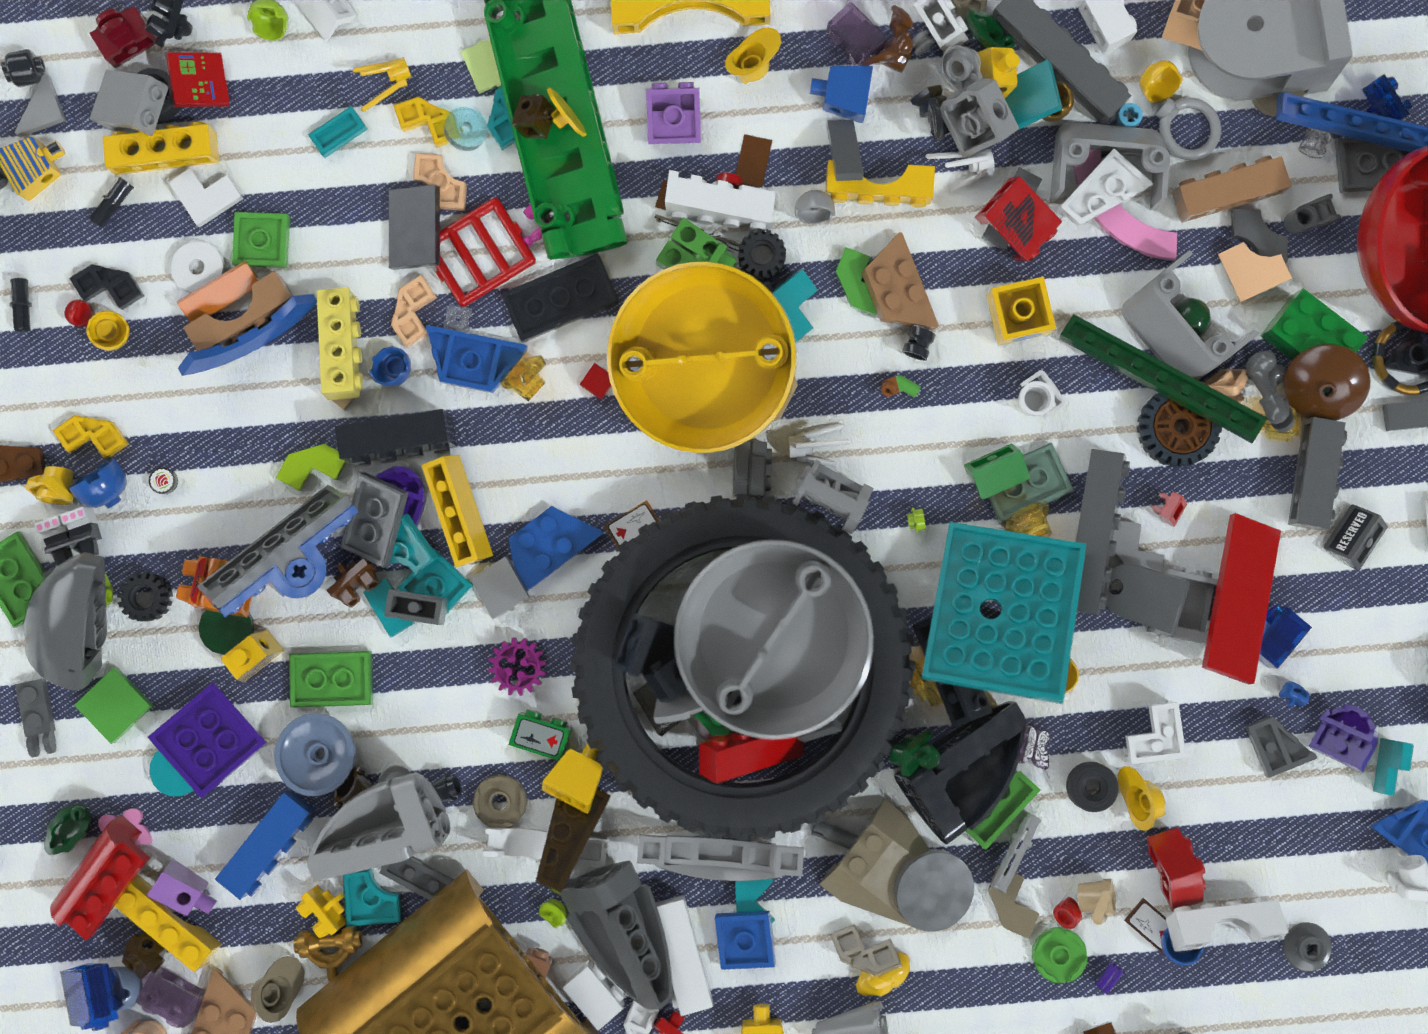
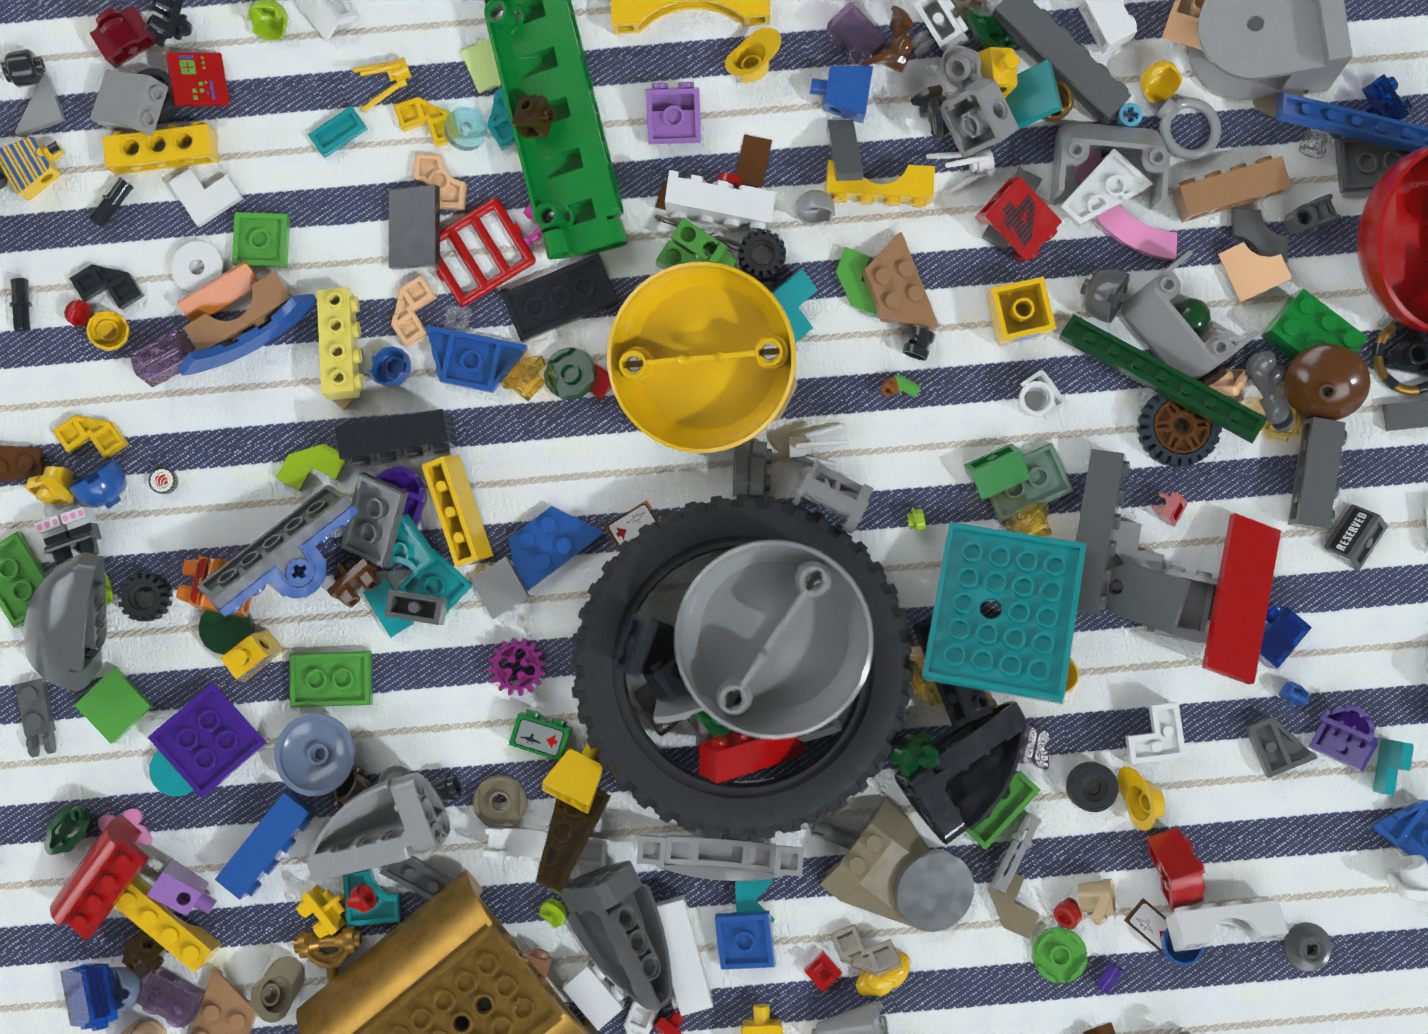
(161, 358): none -> clear purple brick
(362, 898): none -> red tile
(564, 113): yellow piece -> none
(570, 373): none -> tile
(823, 971): none -> red tile
(1104, 293): none -> dark grey cylinder

